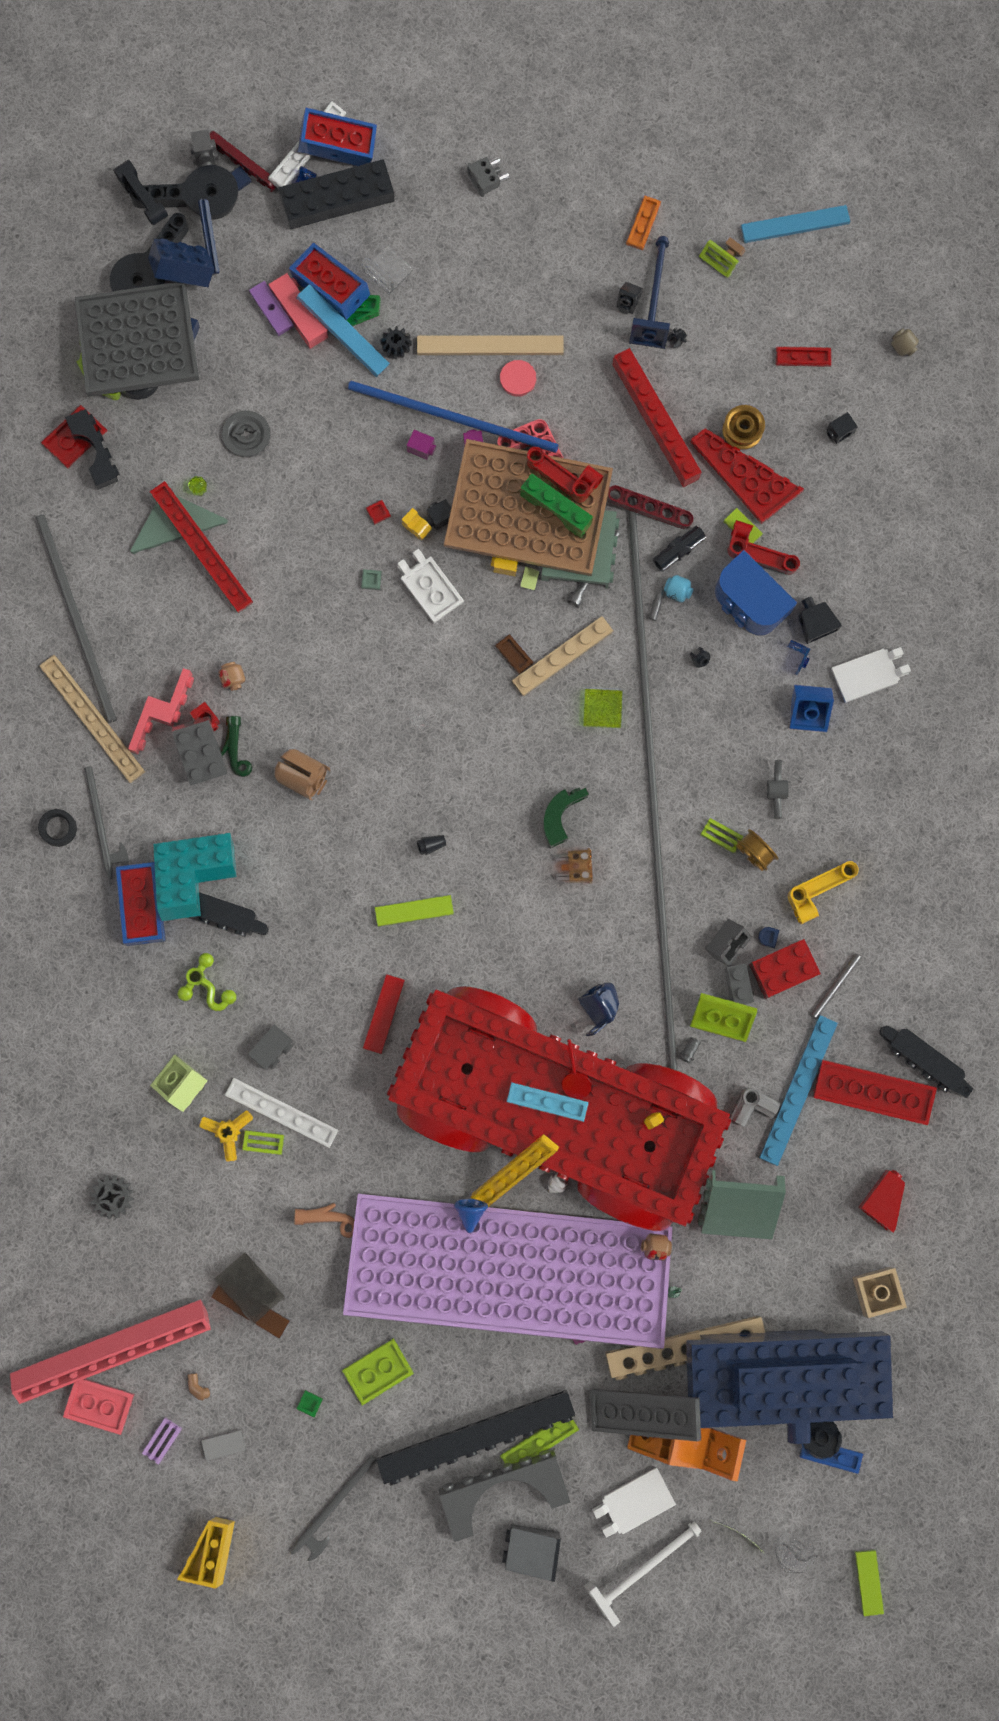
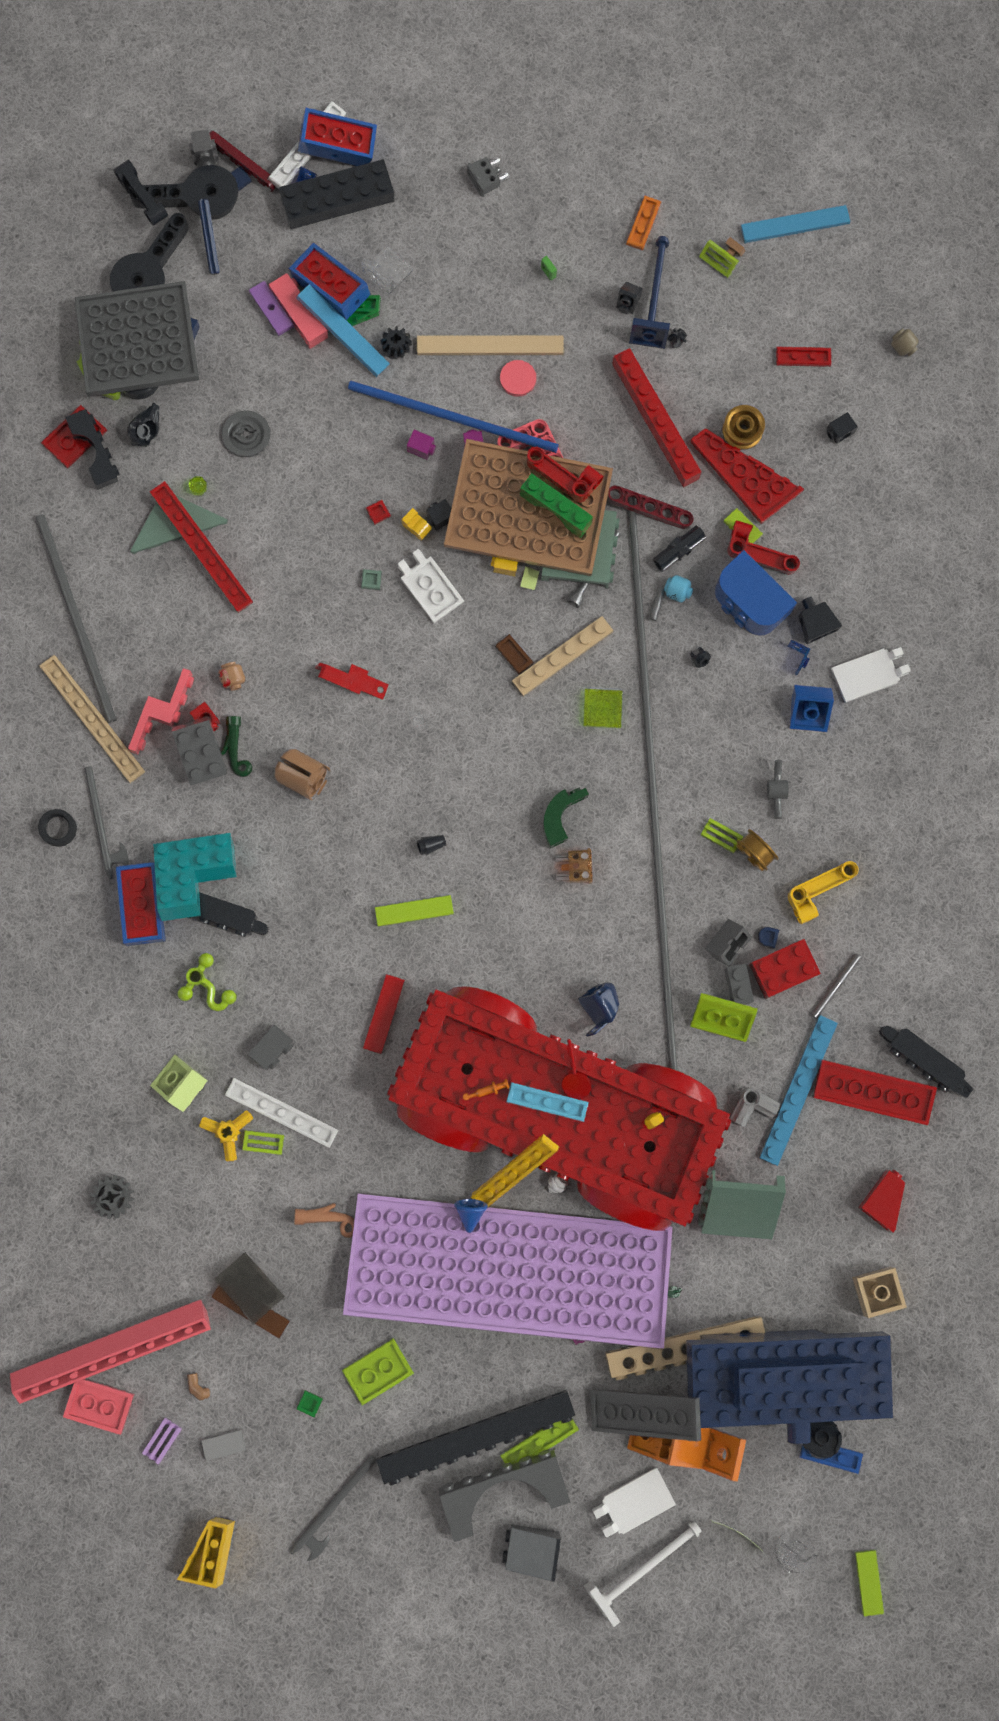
(144, 426): none -> black hair
(181, 262): dark blue brick -> none
(355, 680): none -> red piece
(487, 1090): none -> orange piece
(548, 268): none -> bright green tile
(656, 1247): medium nougat head -> none
(690, 1050): dark grey pin -> none

